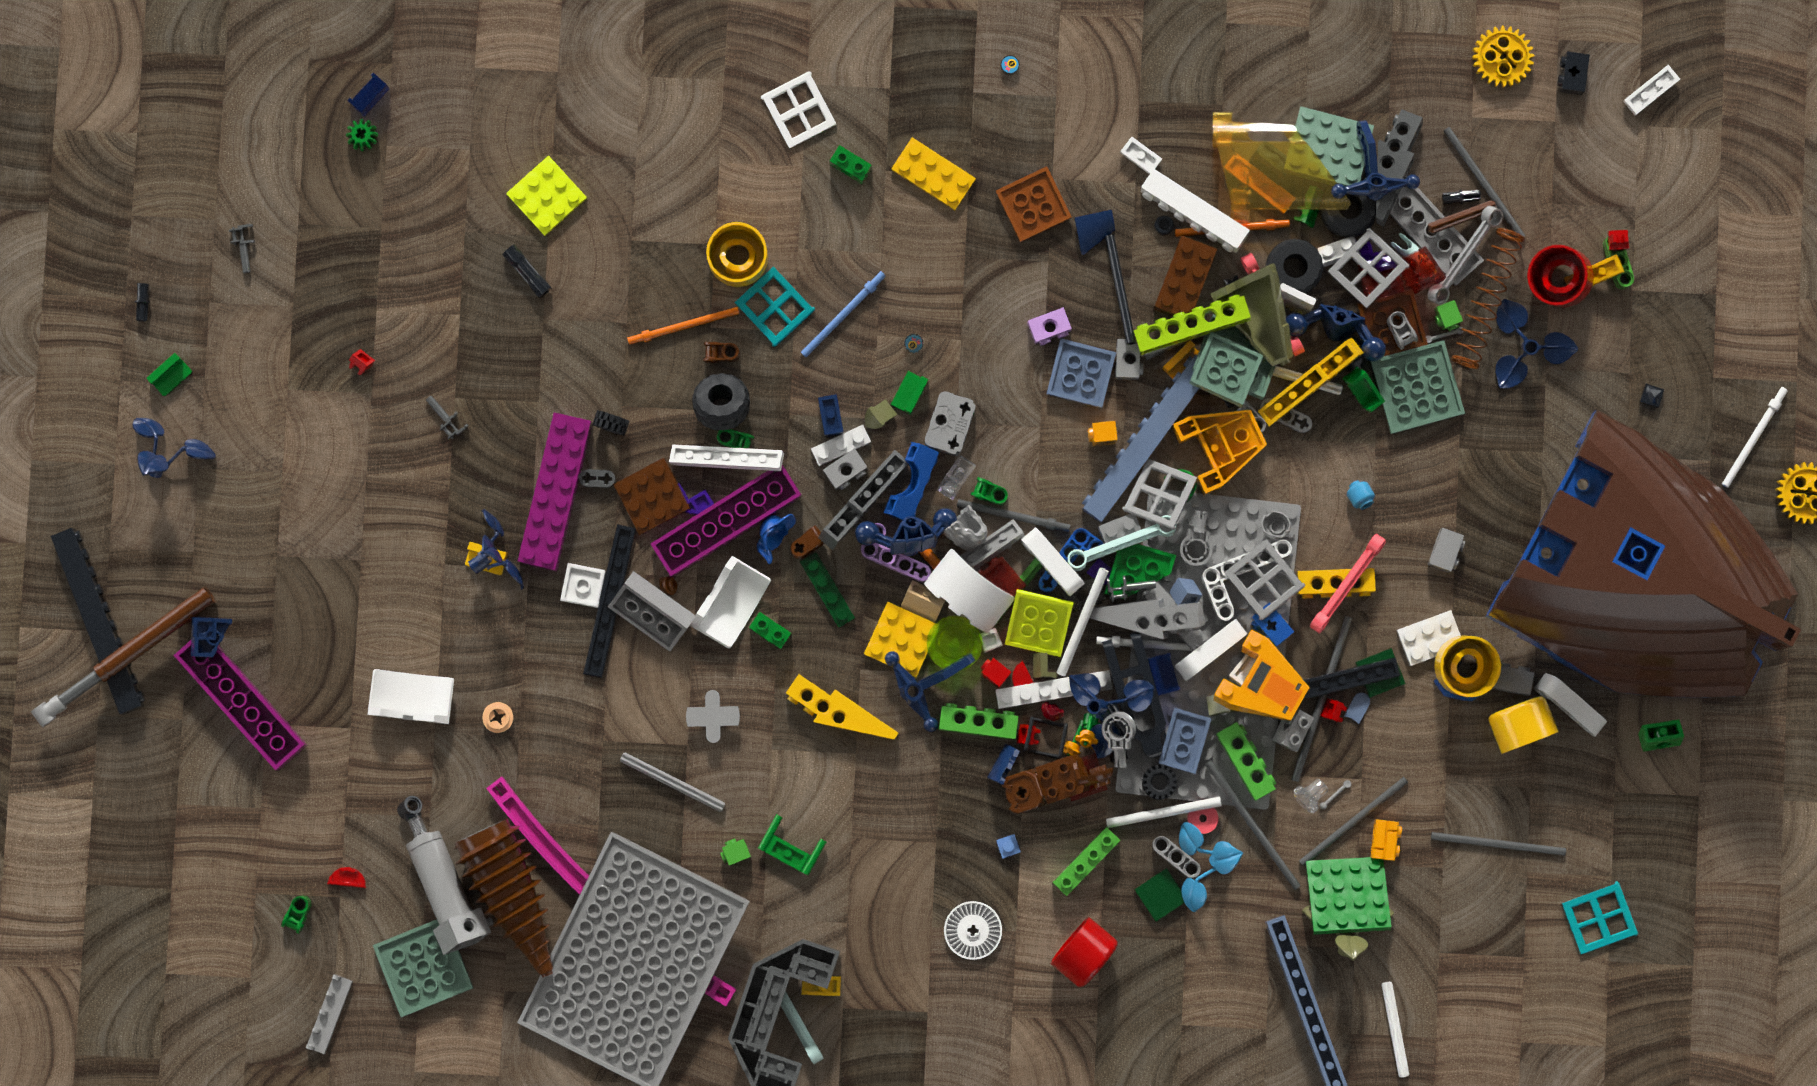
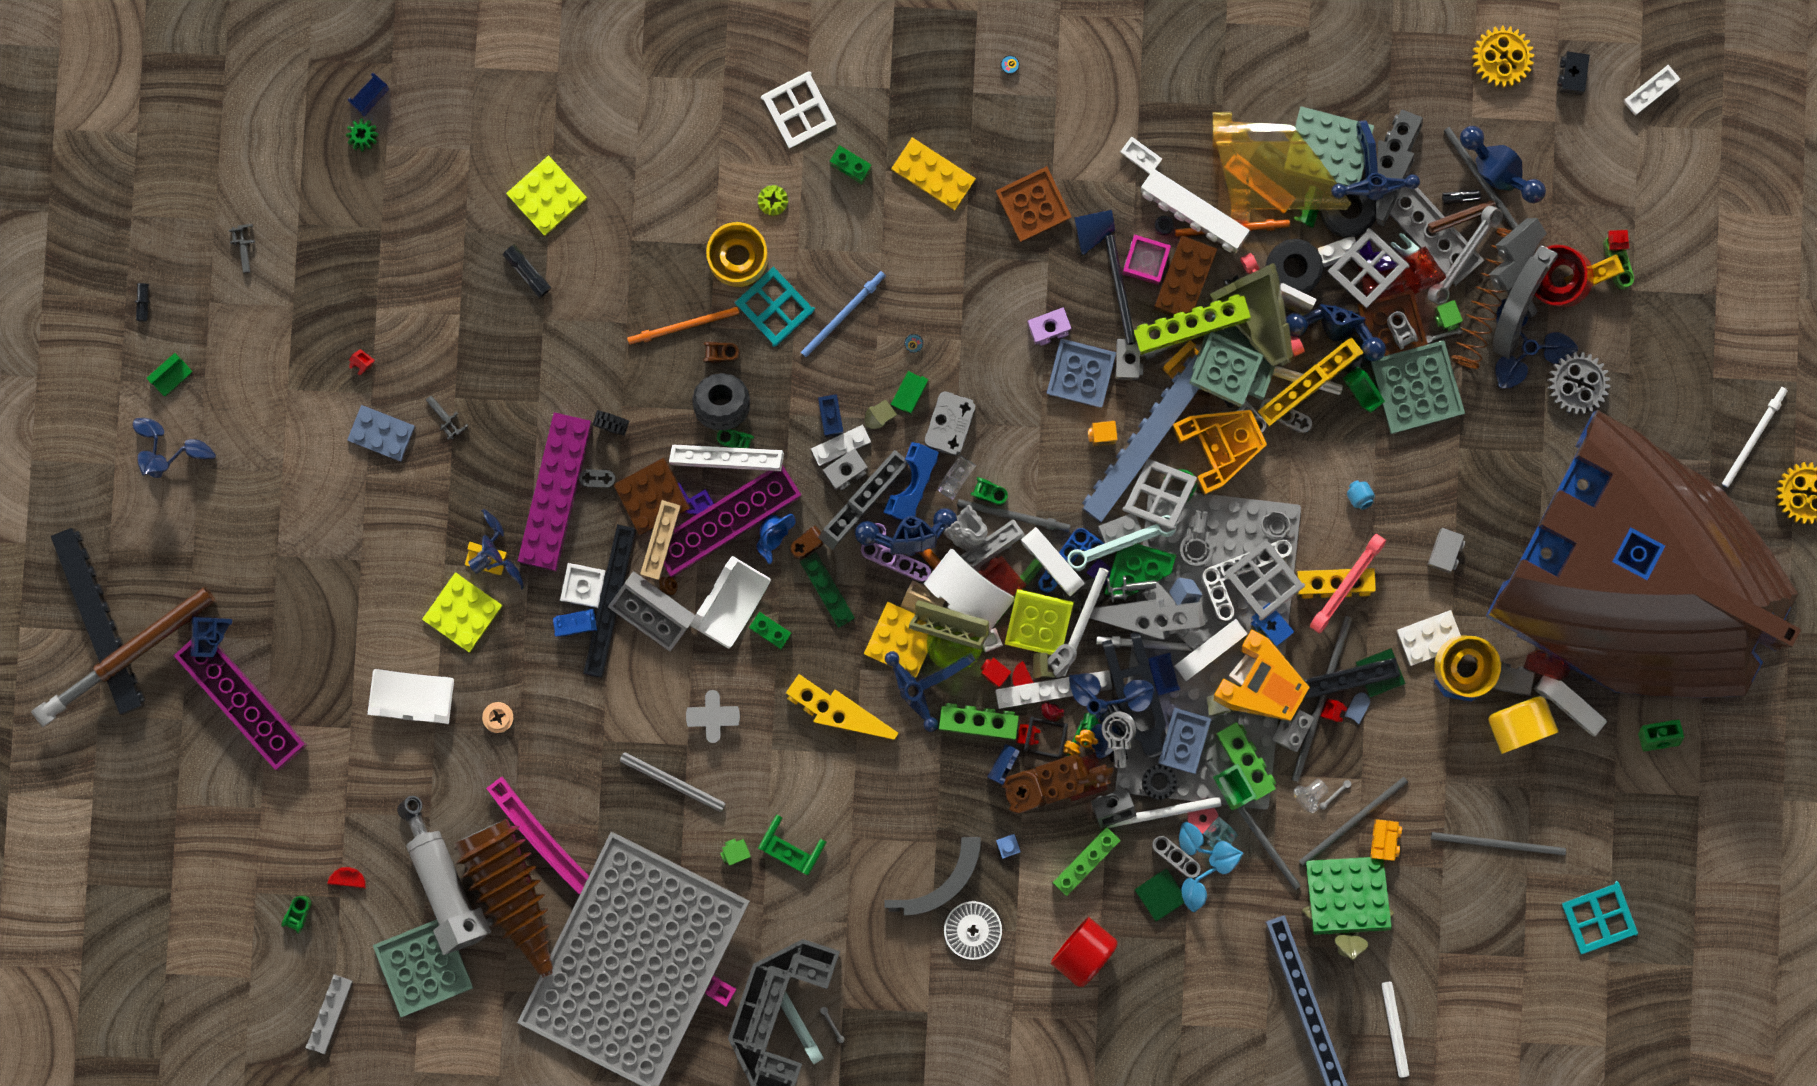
(381, 433): none -> sand blue plate
(462, 612): none -> neon yellow plate
(574, 623): none -> blue hinge
(660, 540): none -> tan plate
(778, 207): none -> lime gear
(824, 1011): none -> light grey hinge
(833, 988): yellow plate -> none
(952, 622): none -> olive fence
(966, 863): none -> dark grey arch
(1066, 655): none -> light grey plate
(1123, 809): none -> dark grey brick
(1146, 259): none -> piece
(1219, 831): none -> clear light blue brick
(1235, 787): none -> green panel
(1501, 166): none -> dark blue piece
(1514, 311): none -> dark grey arch
(1515, 251): none -> dark grey arch
(1547, 666): none -> clear red plate
(1584, 367): none -> light grey gear
(1651, 395): black tile -> none

